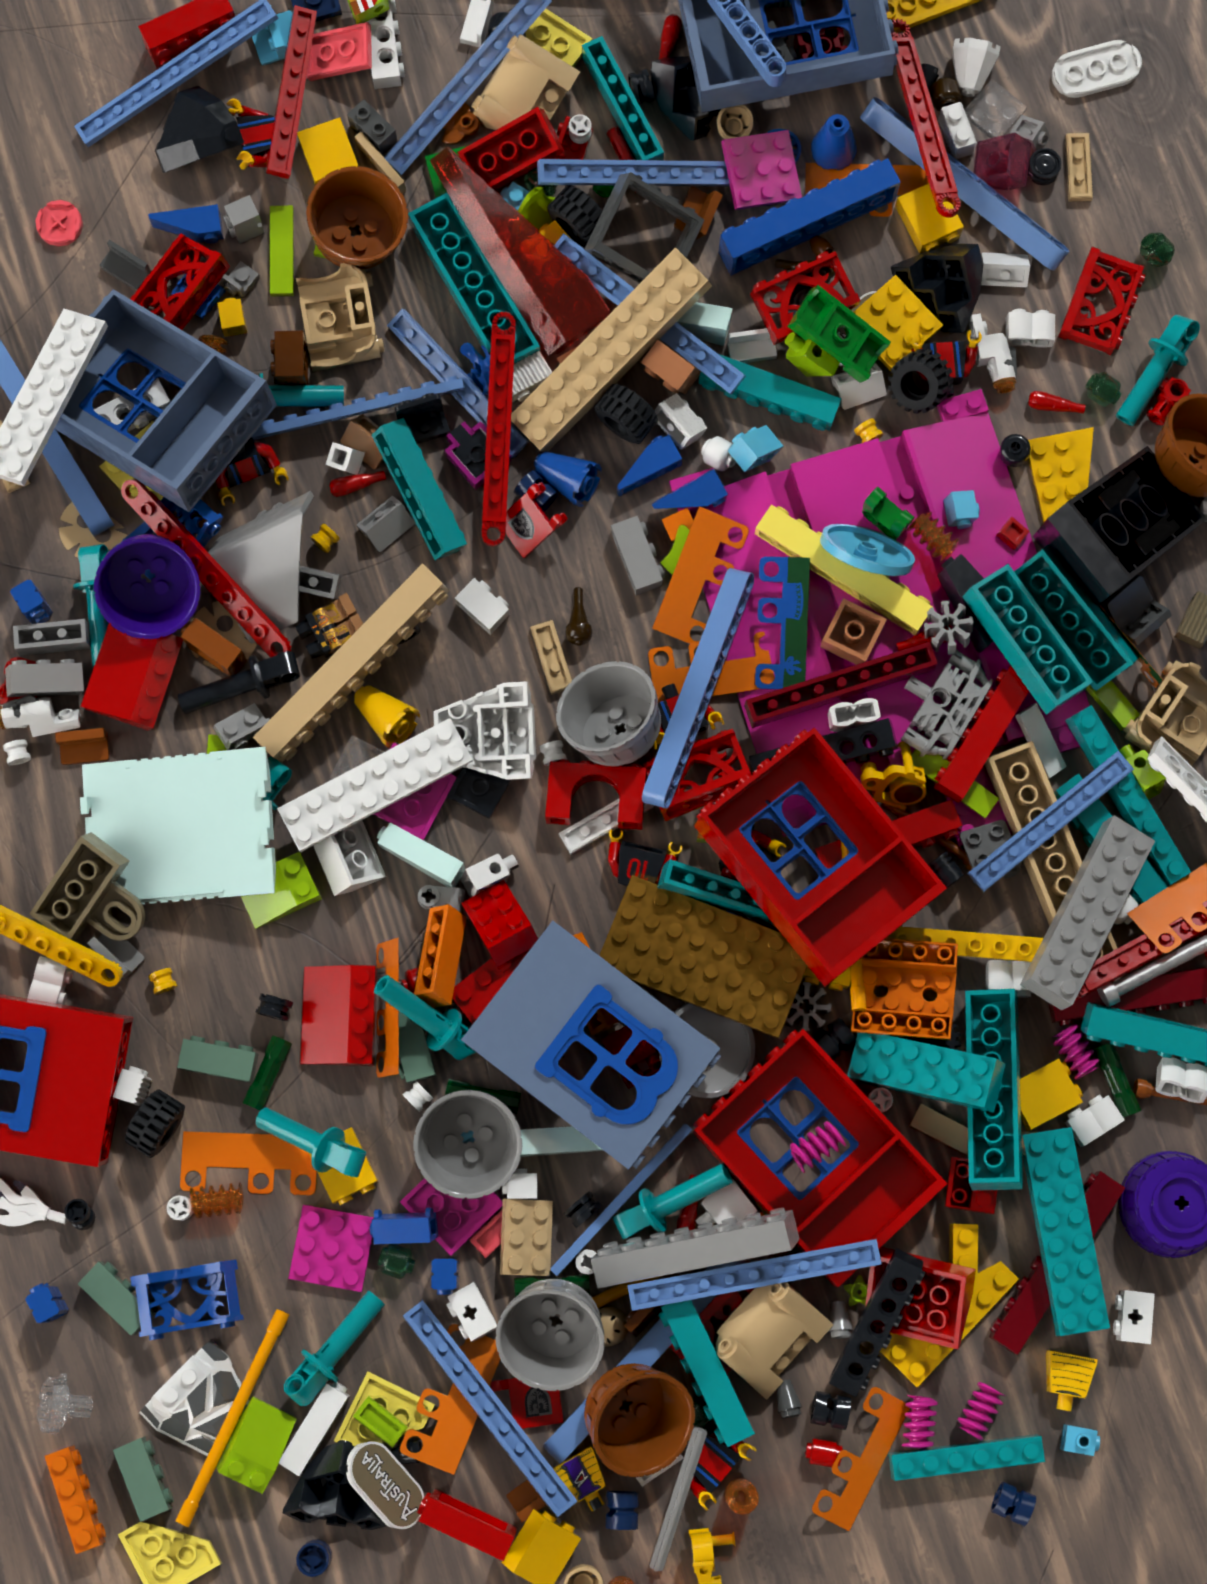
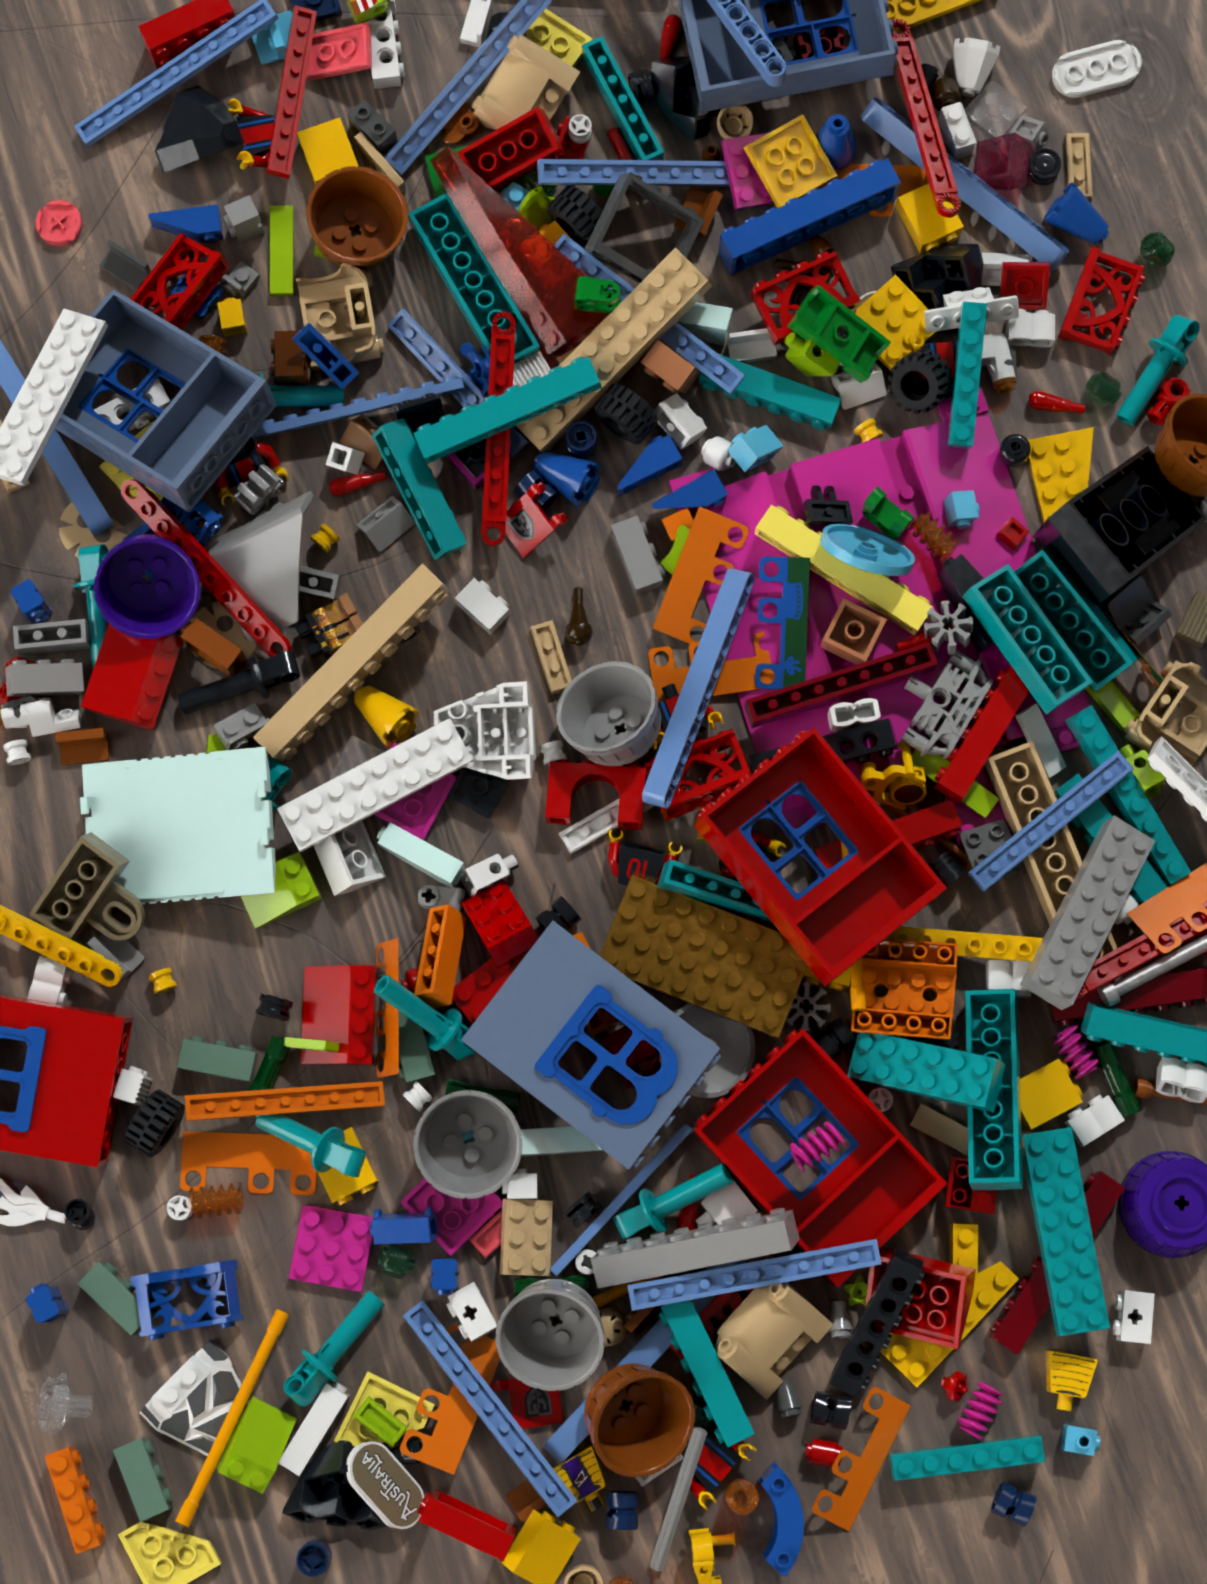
(258, 489): none -> light grey gear
(284, 1101): none -> orange plate
(310, 1044): none -> lime tile
(325, 355): none -> blue slope
(507, 410): none -> teal brick
(561, 913): none -> black wheel
(581, 440): none -> dark blue wheel
(594, 295): none -> green piece
(706, 156): none -> reddish brown hose
(788, 1520): none -> blue fence
(790, 161): none -> yellow plate
(826, 510): none -> black hinge
(920, 1422): dark pink piece -> none
(949, 316): none -> white bracket
(955, 1386): none -> red piece
(967, 375): none -> teal brick
(1027, 282): none -> red plate
(1077, 216): none -> blue cone

